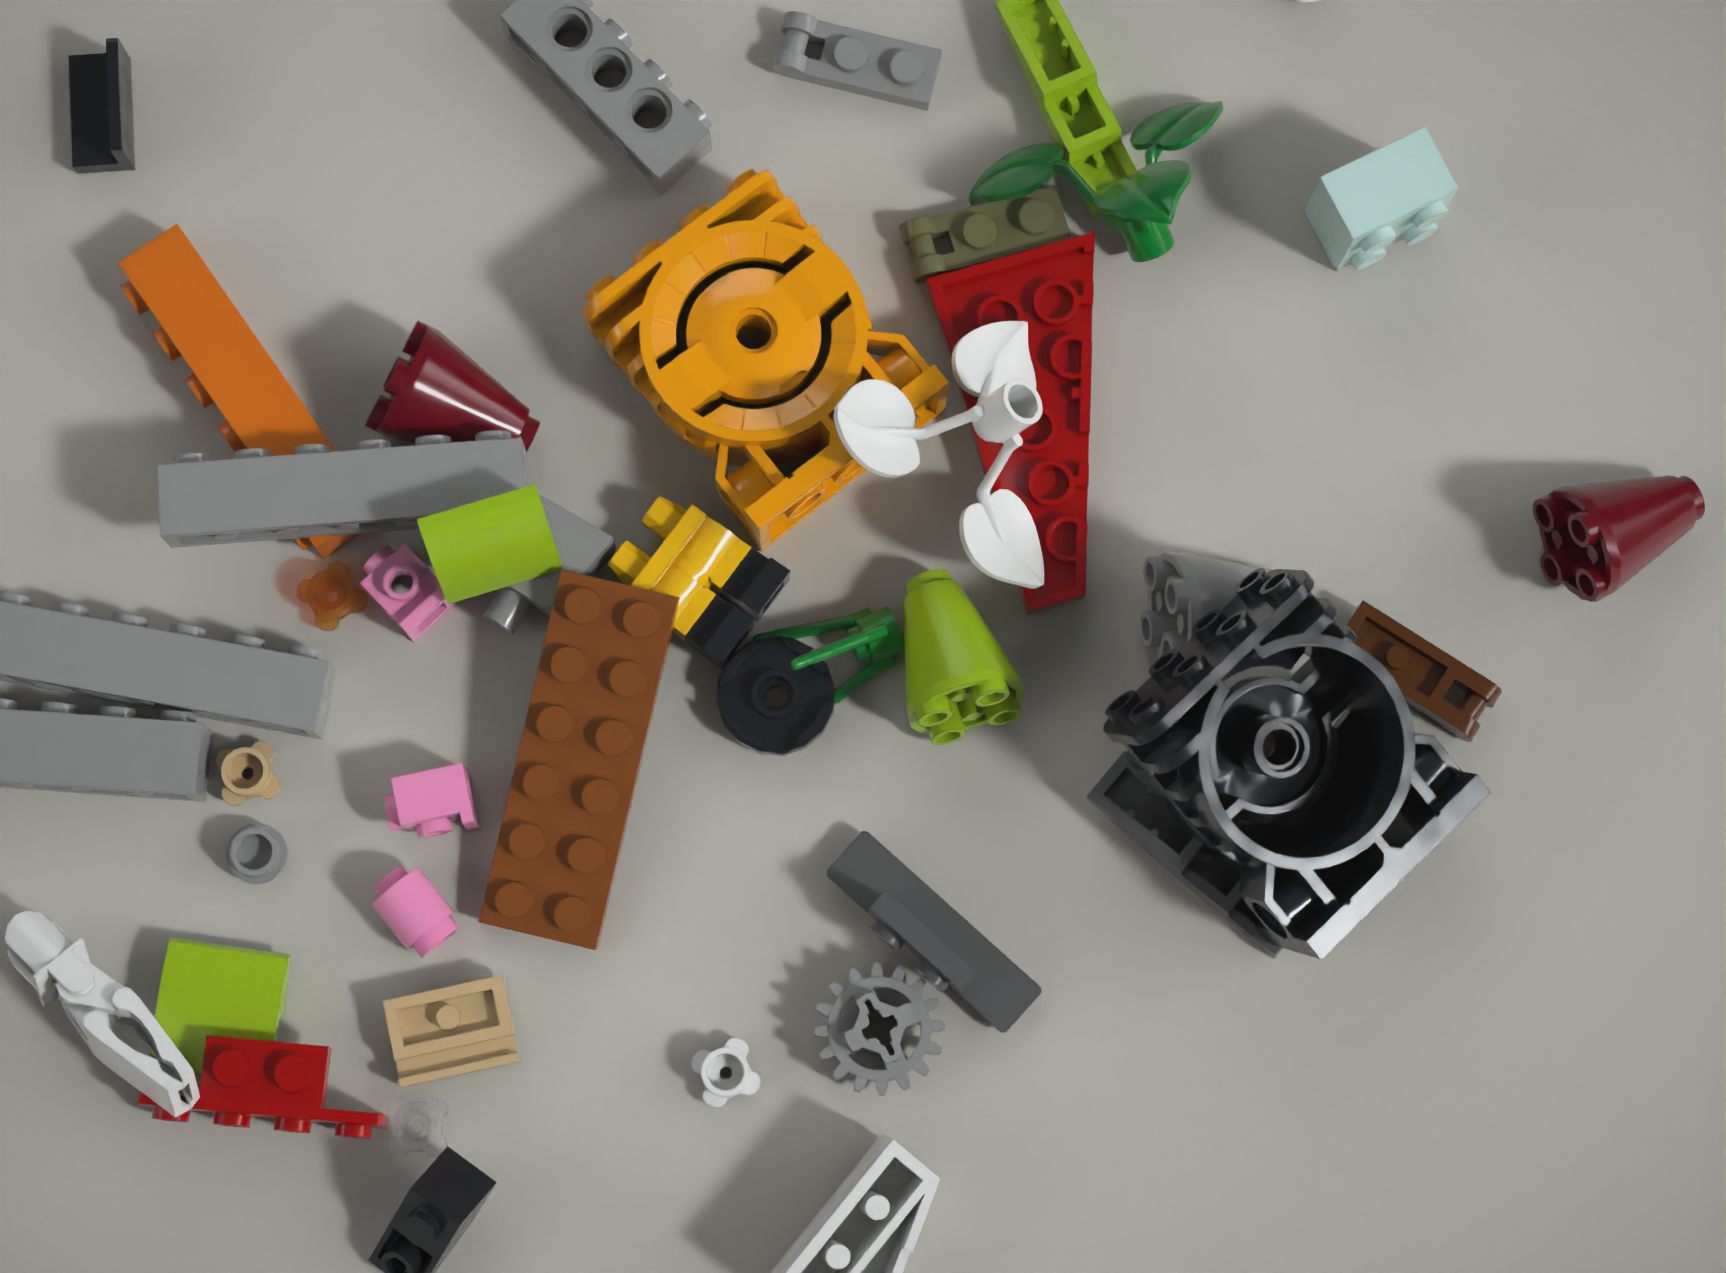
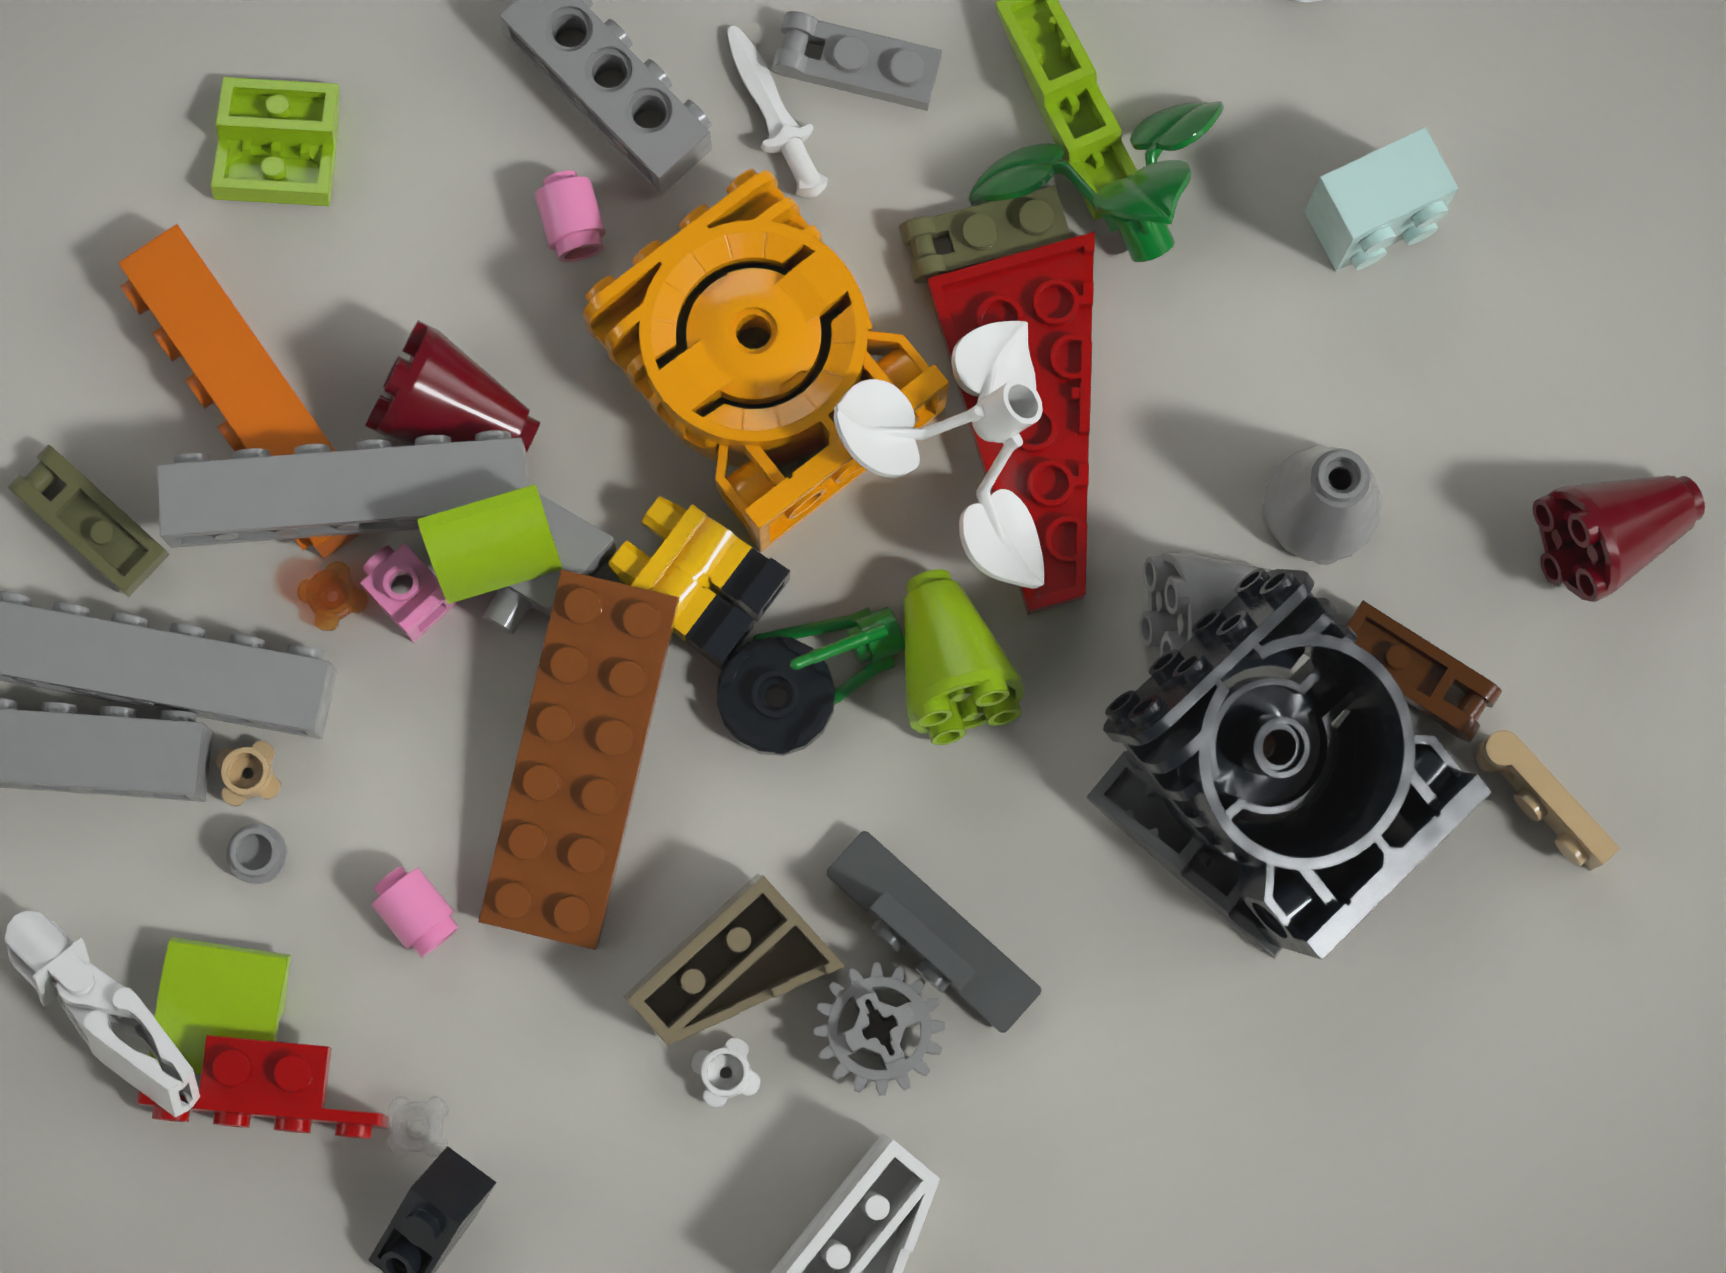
(90, 522): none -> olive plate
(102, 110): black panel -> none
(276, 141): none -> lime slope
(432, 801): bright pink brick -> none
(451, 1031): tan plate -> none
(570, 216): none -> bright pink brick
(730, 963): none -> dark tan wedge
(783, 130): none -> white sword
(1317, 518): none -> light grey cone
(1547, 799): none -> tan plate

